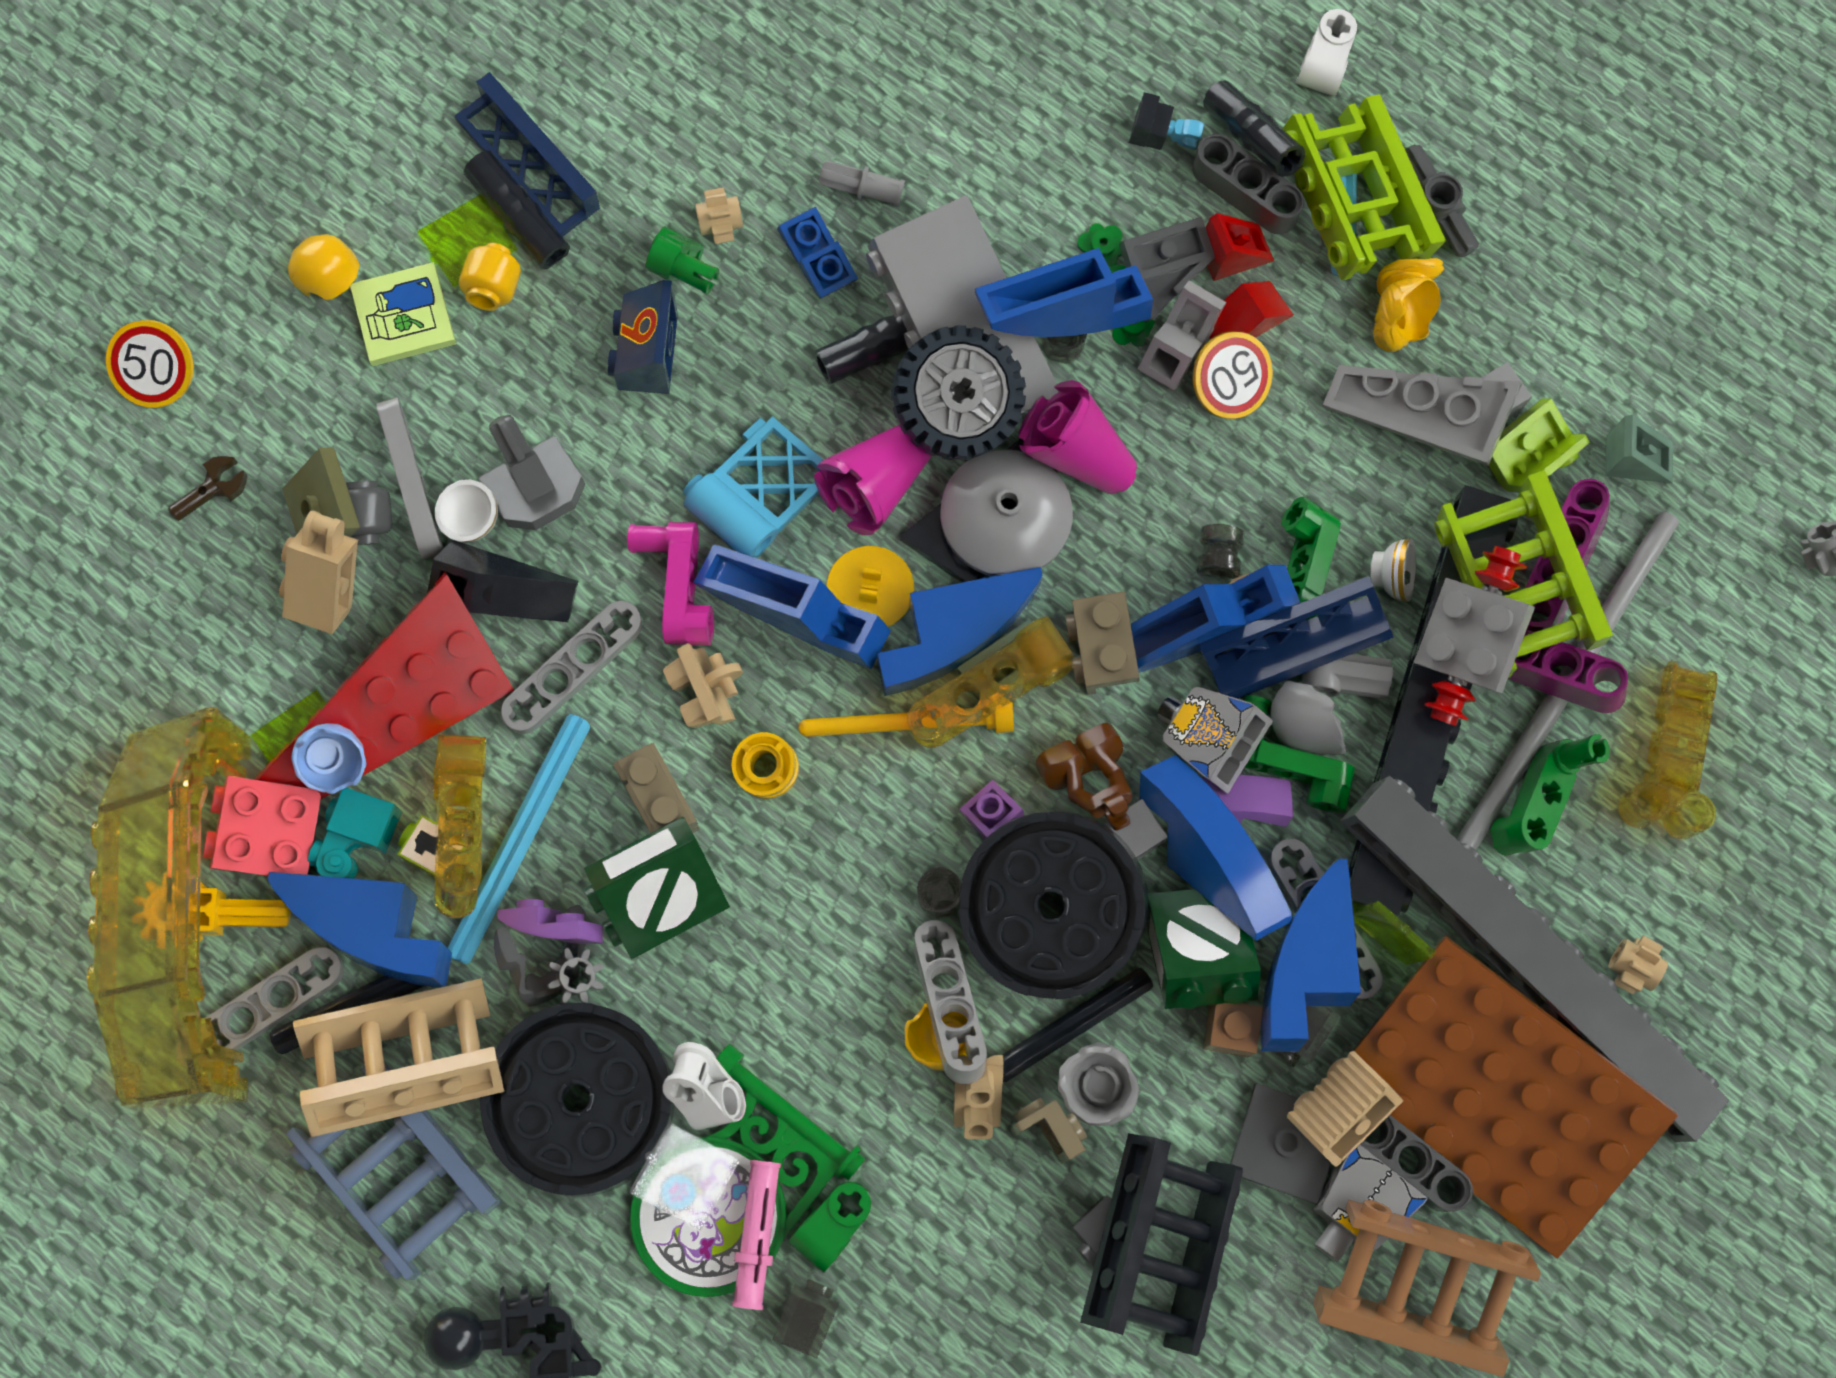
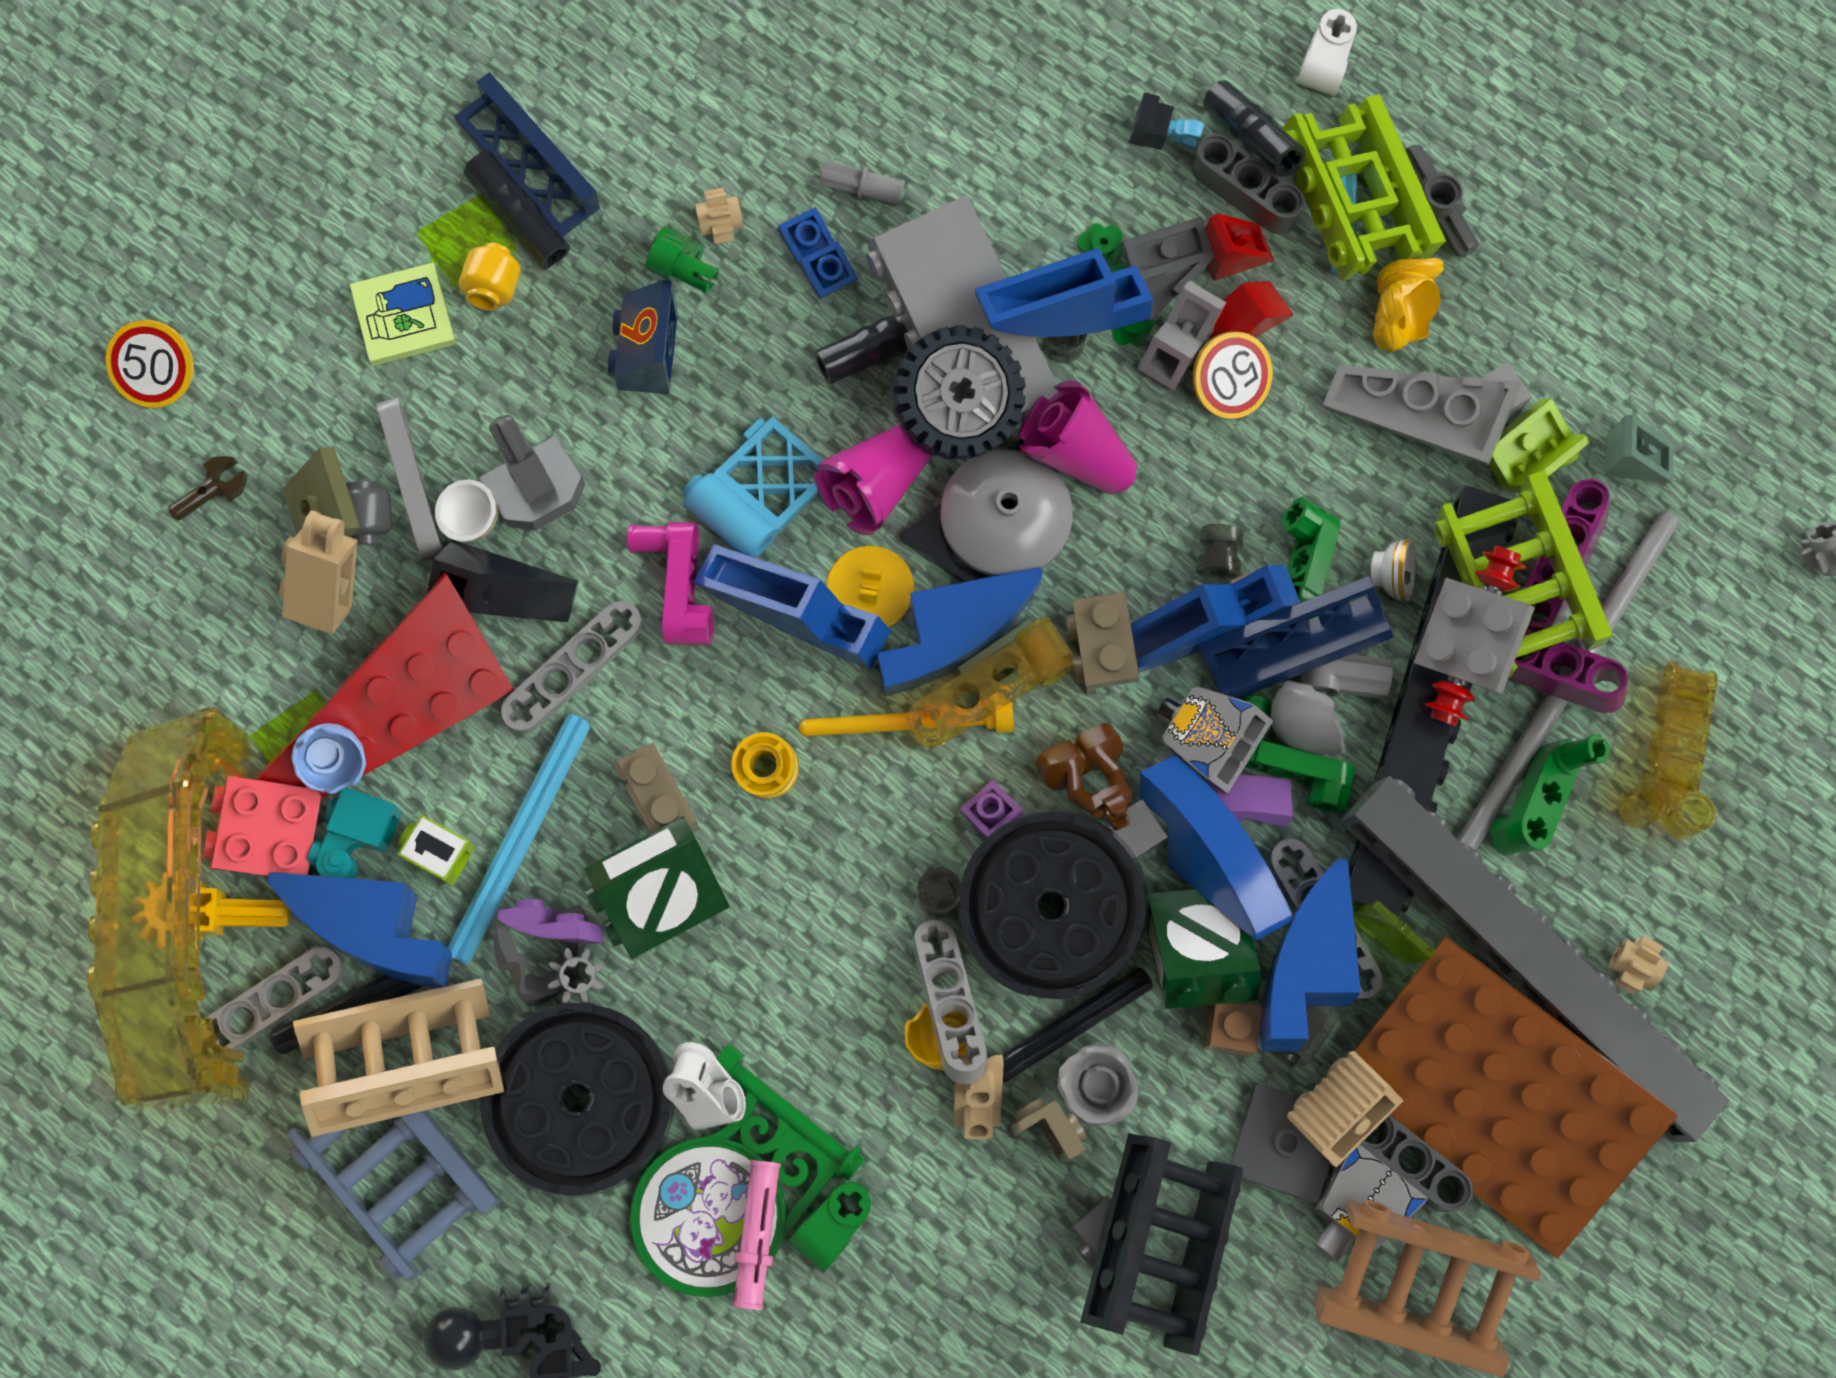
(323, 266): yellow hair -> none
(458, 783): clear yellow piece -> none
(684, 1176): clear piece -> none
(711, 683): tan hips -> none
(807, 1318): clear smoke brick -> none

